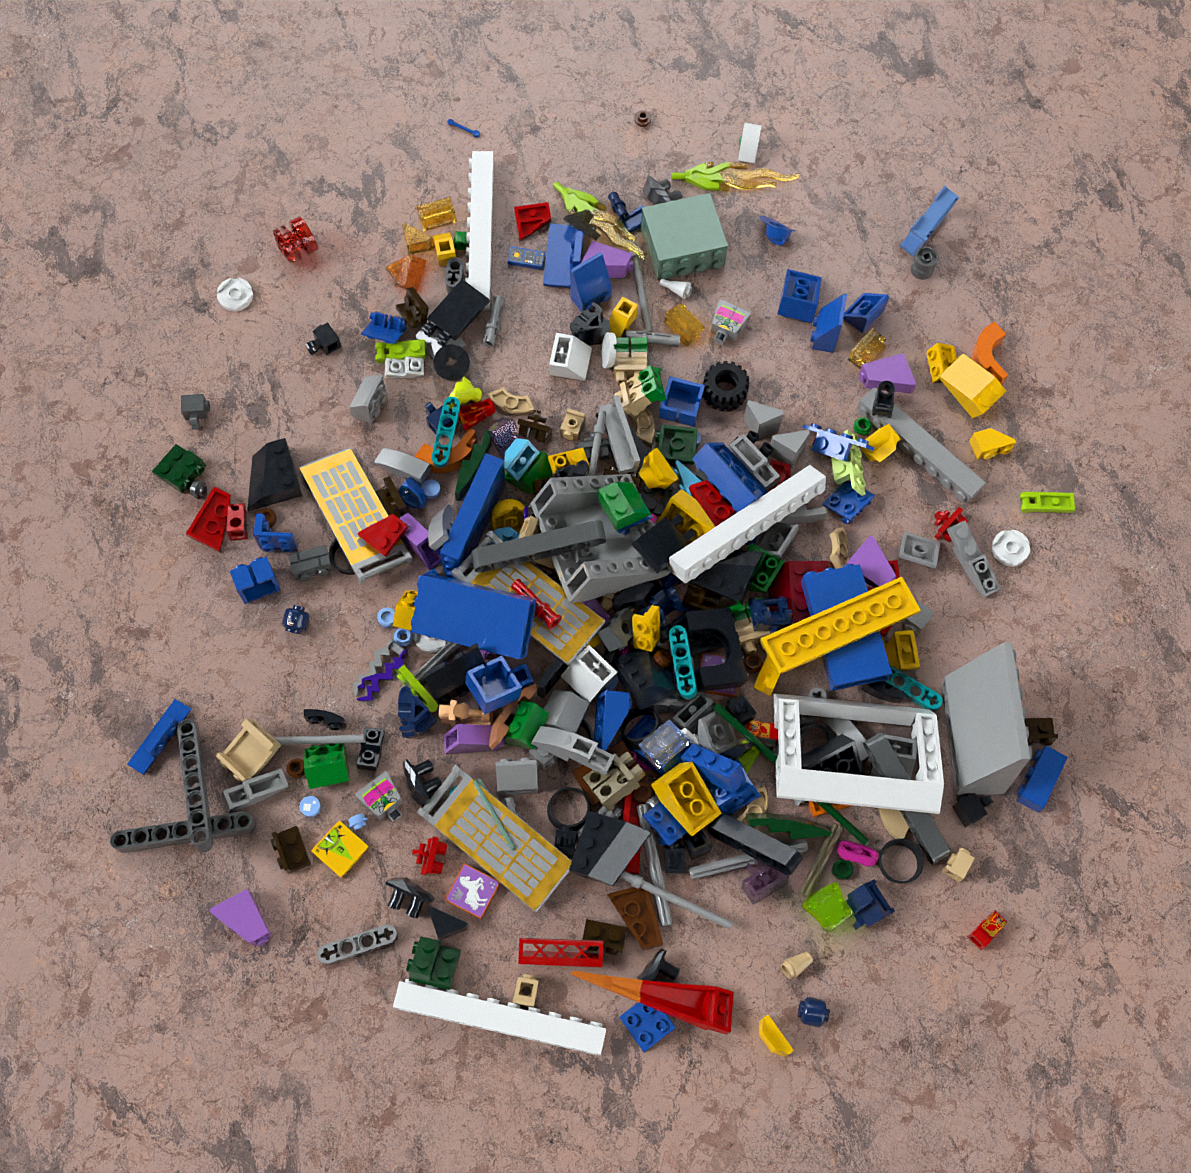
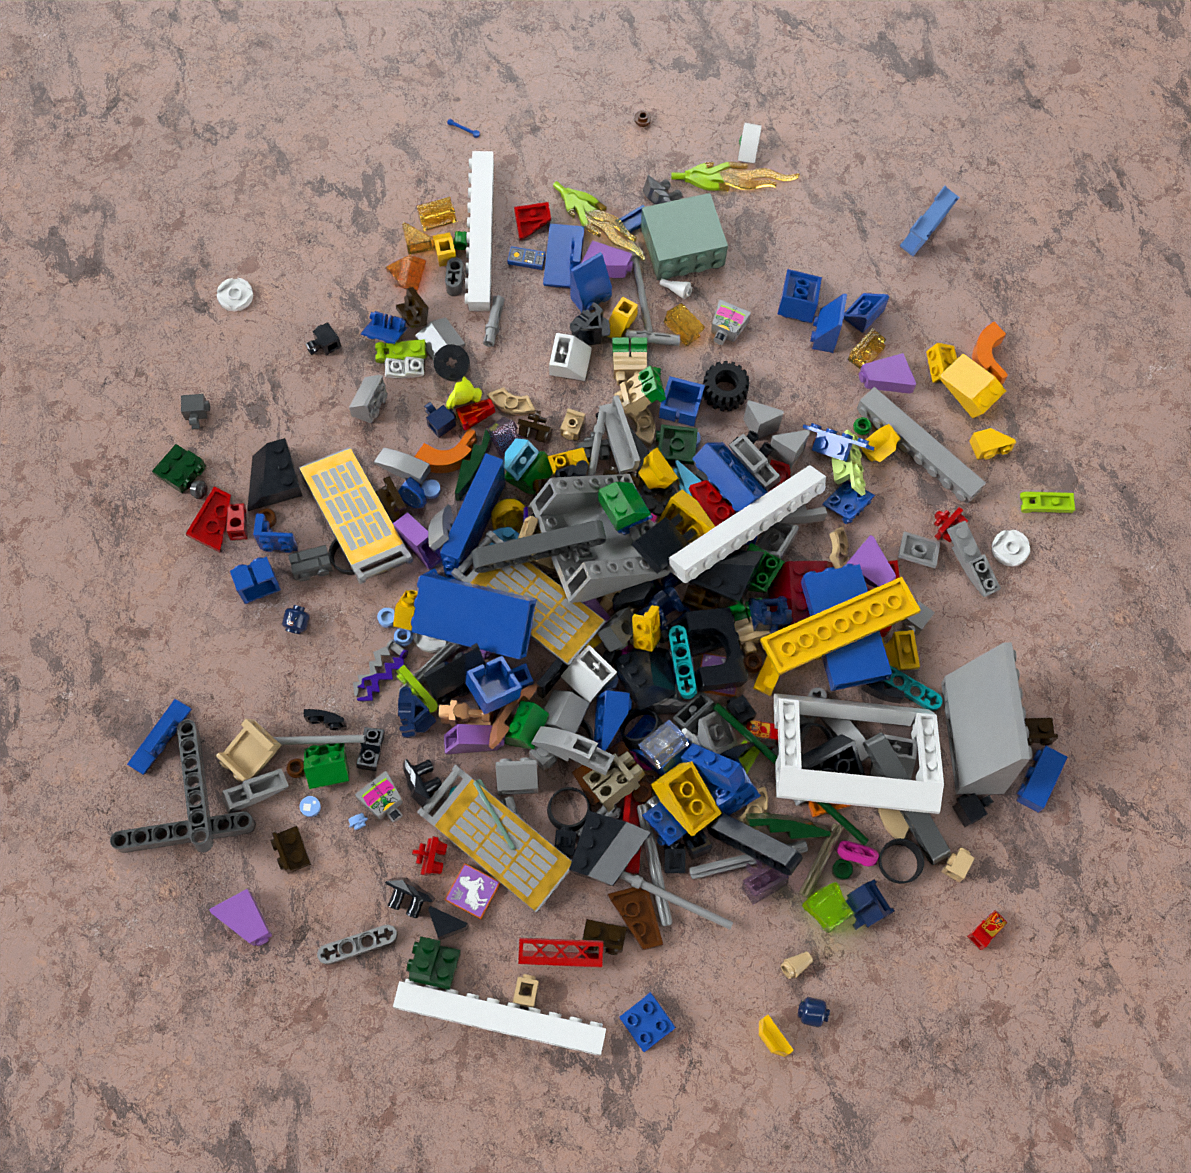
(294, 240): clear red wheel -> none
(340, 849): yellow tile -> none
(384, 533): red wing -> none
(448, 432): teal beam -> none
(455, 312): black tile -> none
(543, 609): red pin -> none
(580, 222): clear smoke slope -> none
(608, 350): white tile -> none
(618, 206): dark blue pin -> none
(658, 964): black connector -> none
(663, 658): reddish brown tile -> none
(696, 1004): red plate -> none
(776, 231): blue piece -> none
(884, 402): black piece -> none
(924, 262): dark grey wheel -> none

